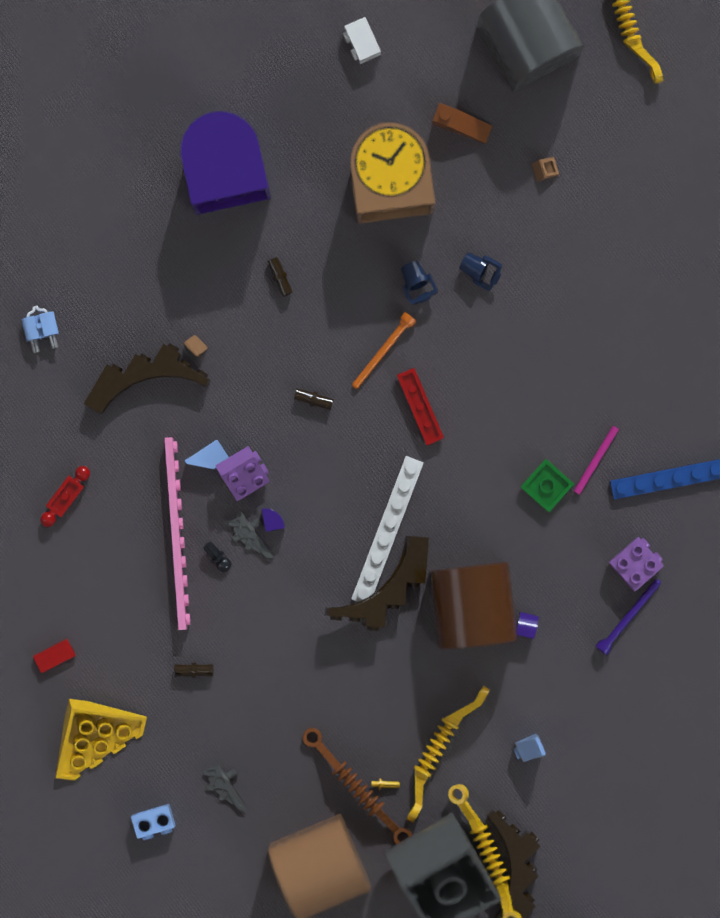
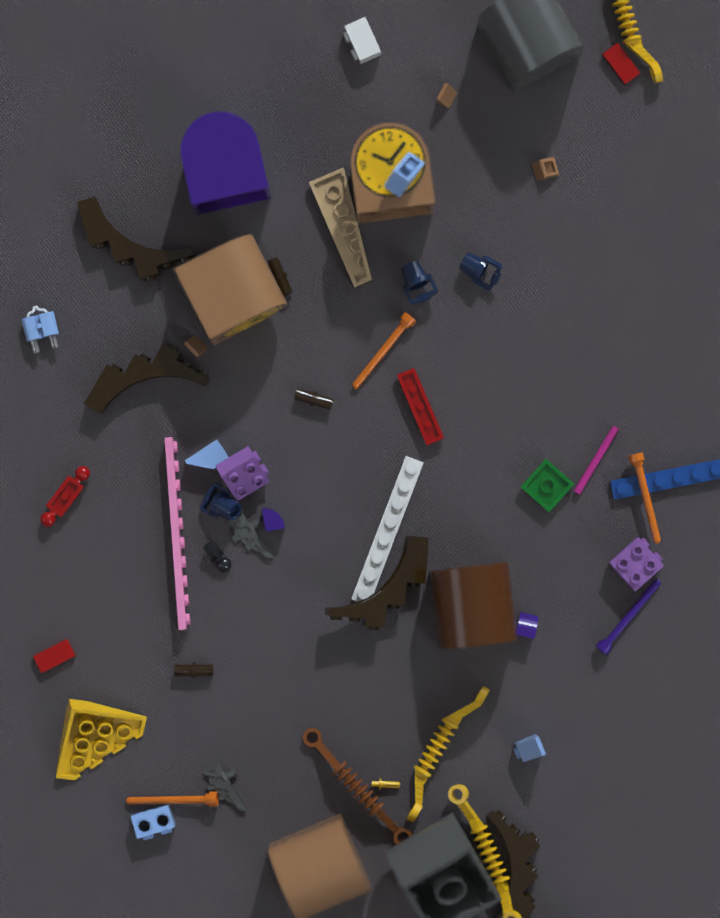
(124, 250): none -> dark brown arch
(209, 799): none -> orange piece
(221, 504): none -> dark blue piece
(231, 288): none -> medium nougat brick
(338, 211): none -> tan wing
(404, 174): none -> light blue slope
(446, 96): none -> medium nougat slope
(461, 123): dark orange slope -> none
(621, 63): none -> red tile
(637, 461): none -> orange piece

